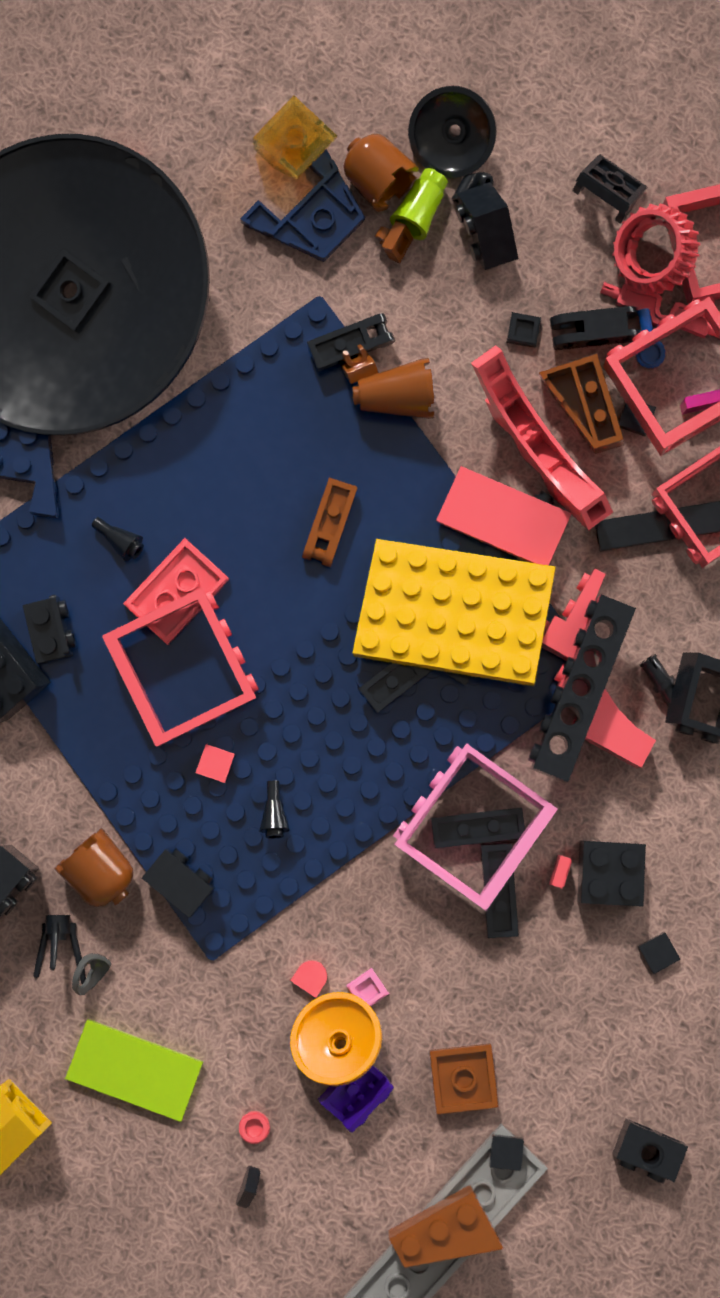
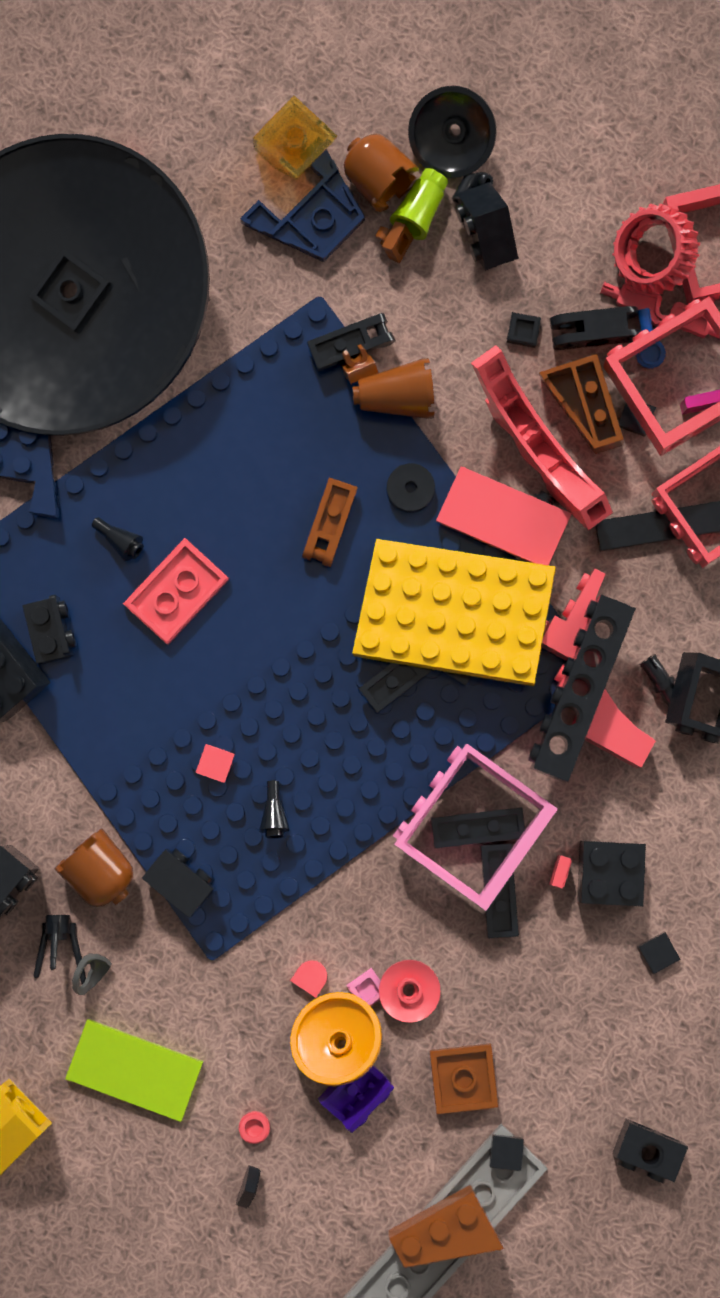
(135, 687): coral window -> none
(412, 474): none -> black piece
(425, 994): none -> coral dish
(626, 184): black piece -> none

